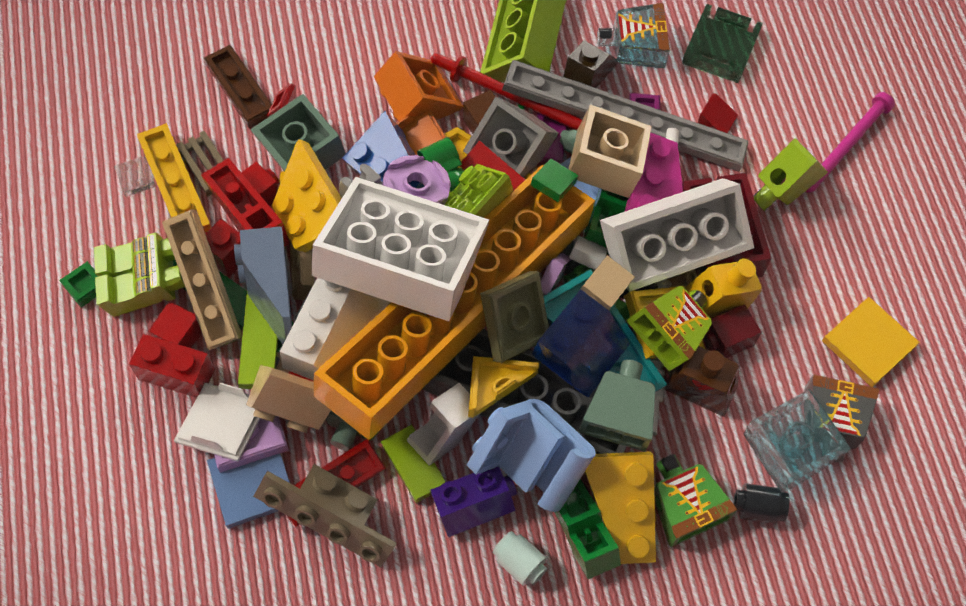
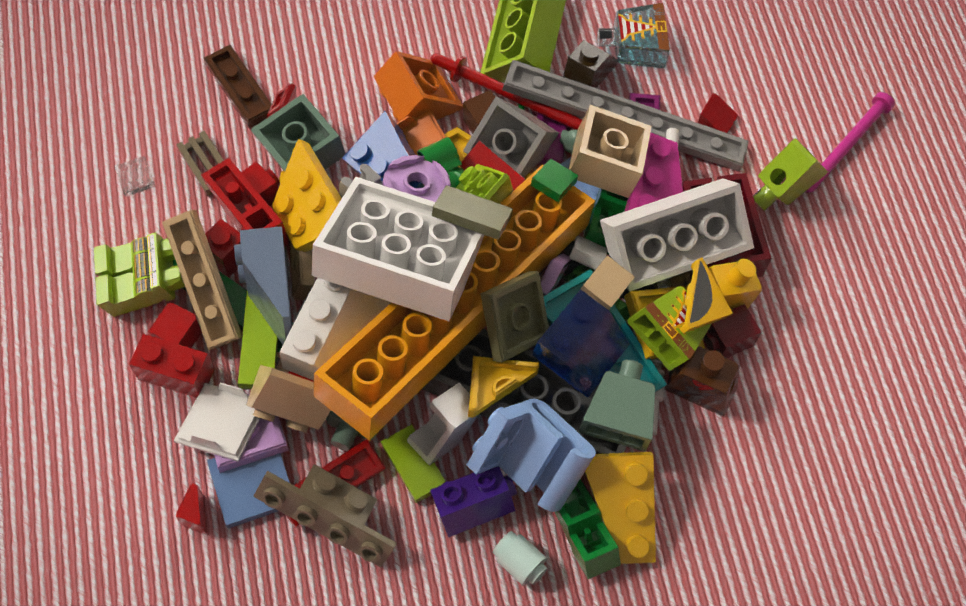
(81, 284): green tile -> none
(171, 173): yellow plate -> none
(192, 510): none -> red slope
(472, 212): none -> tile
(689, 501): torso -> none
(703, 299): none -> yellow tile
(723, 40): clear green container -> none
(761, 503): black brick -> none
(795, 440): clear light blue slope -> none
(847, 405): torso -> none
(870, 341): yellow tile -> none

